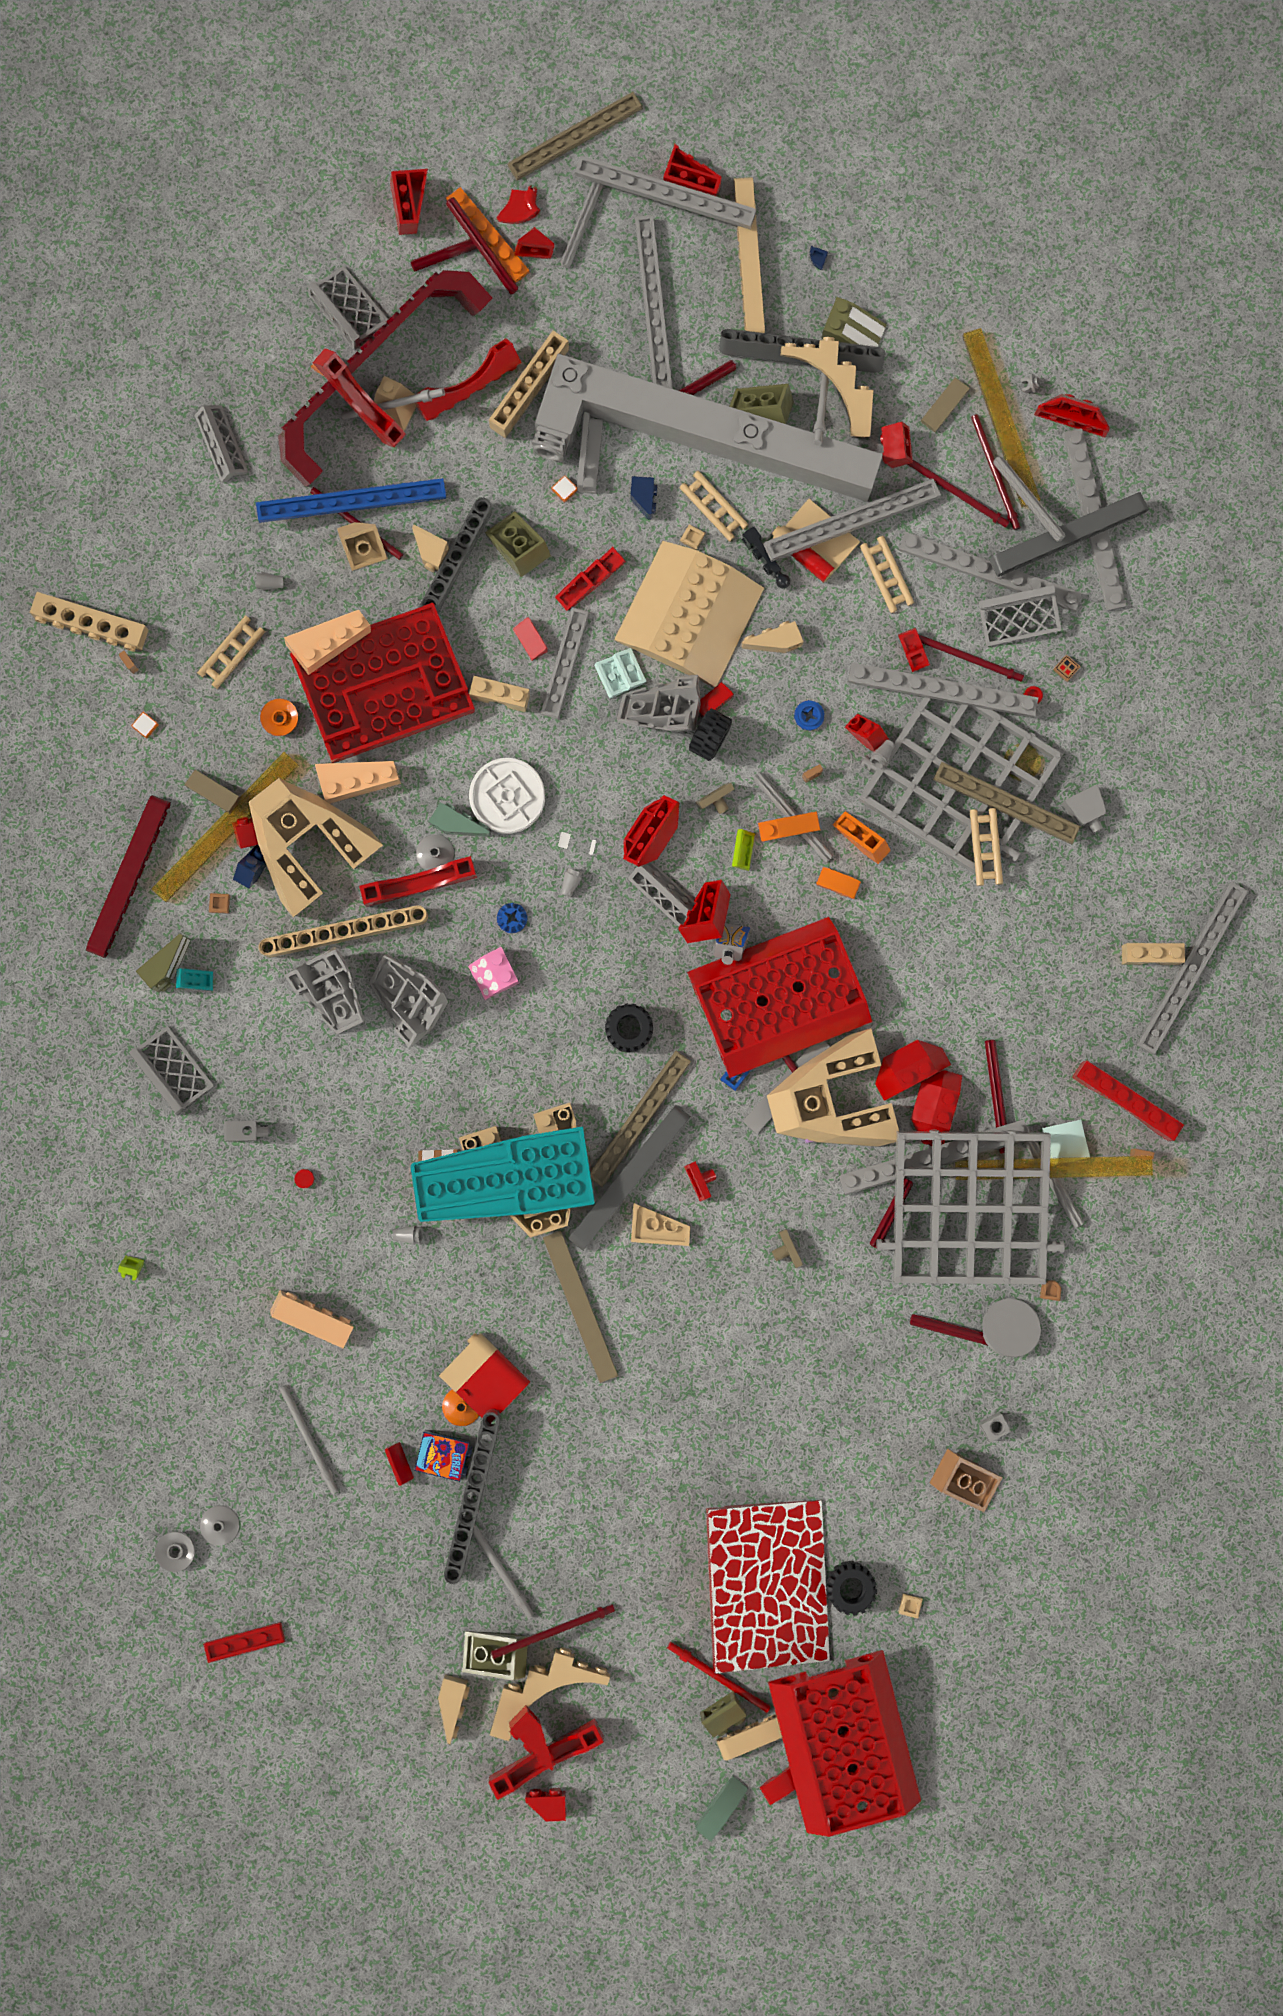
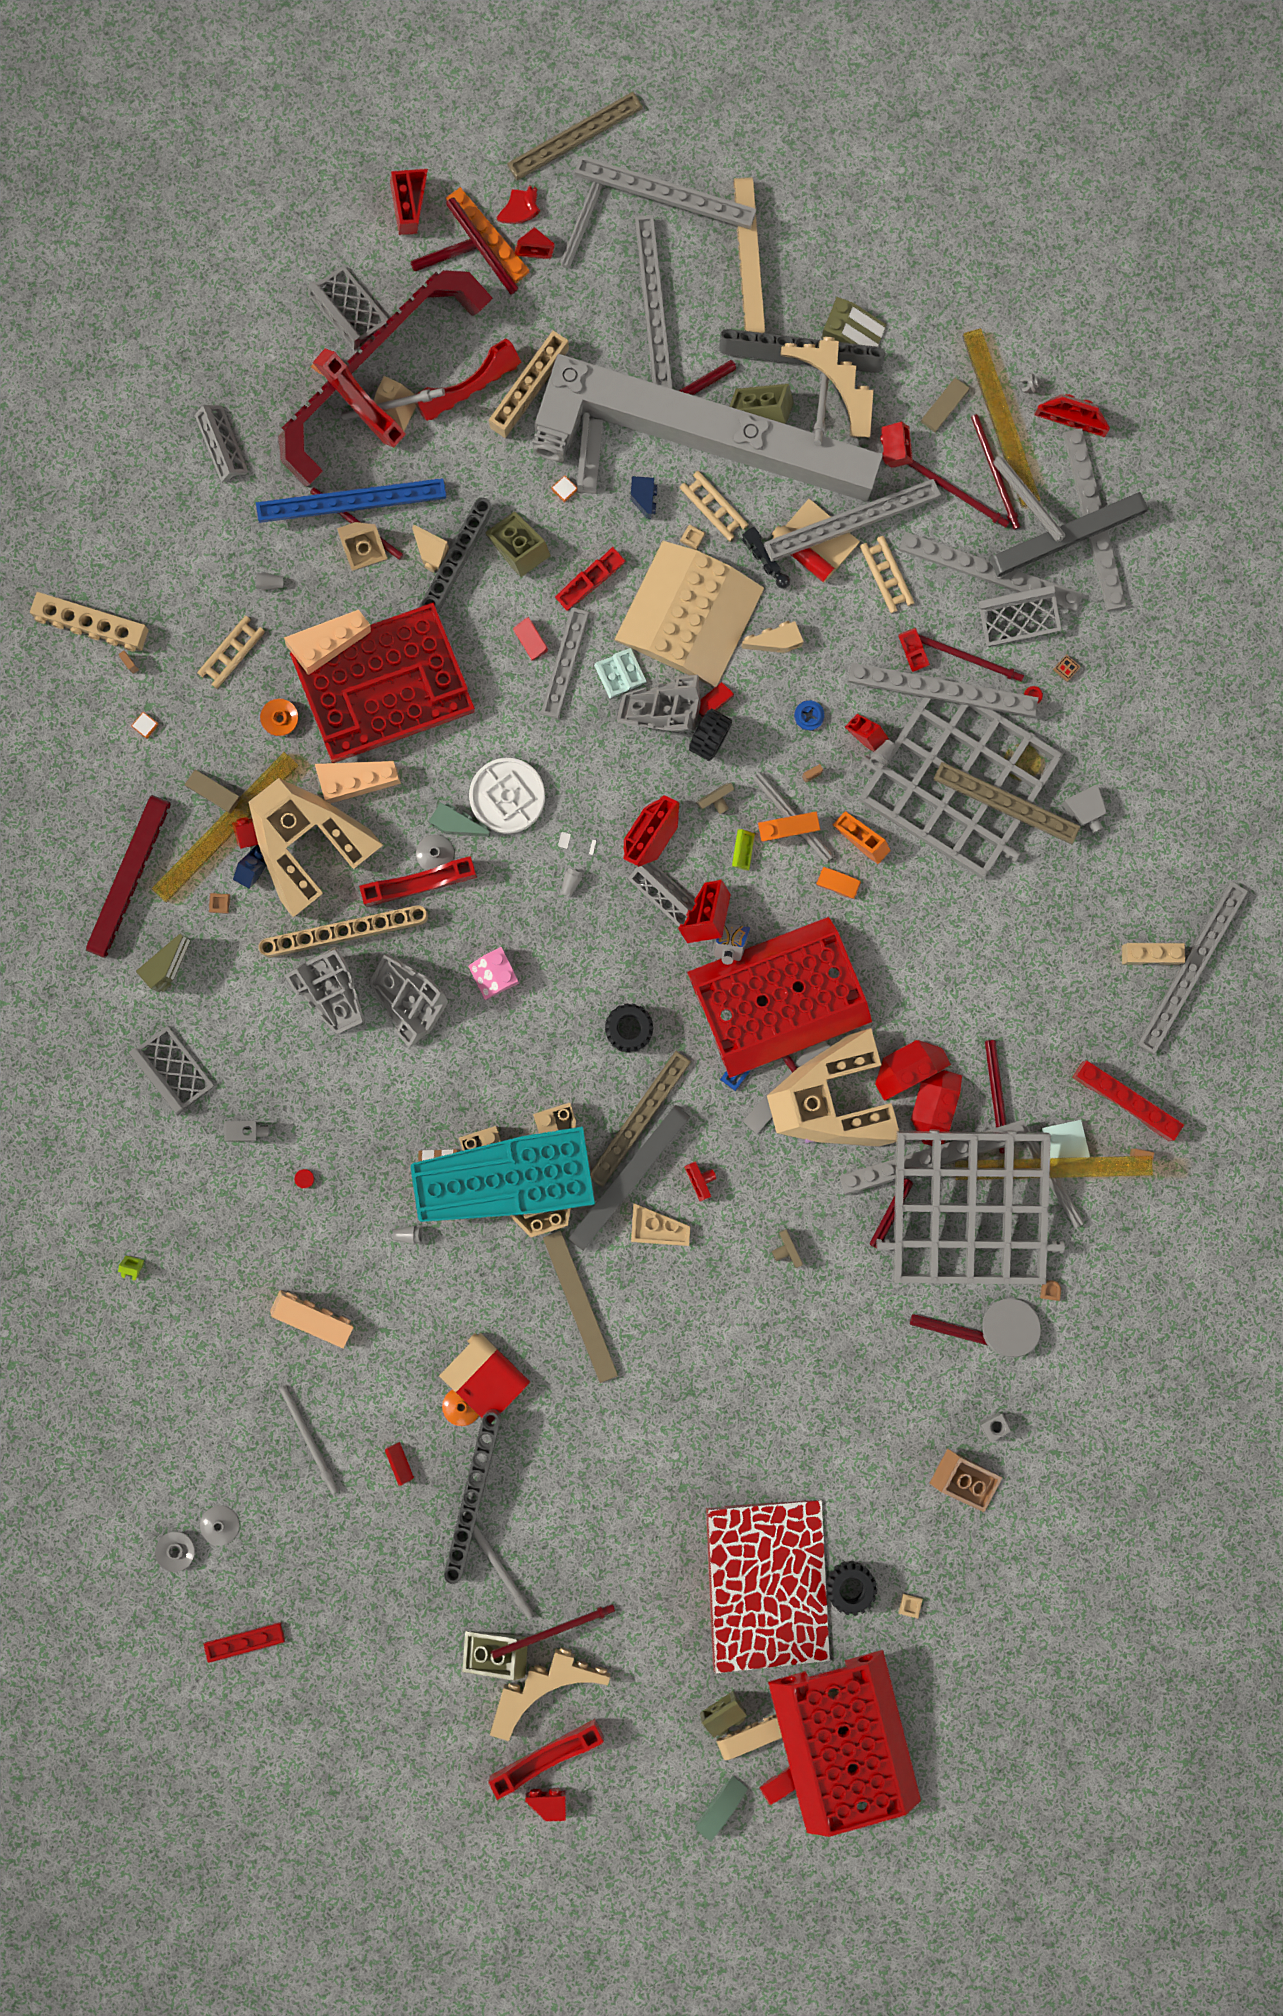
(194, 979): teal tile -> none
(443, 1456): brick -> none
(450, 1700): tan slope -> none
(490, 690): tan arch -> none
(512, 927): blue gear -> none
(528, 1729): red slope -> none
(685, 1656): red bar -> none
(687, 172): red wedge -> none
(818, 257): dark blue tile -> none
(978, 856): tan bar -> none

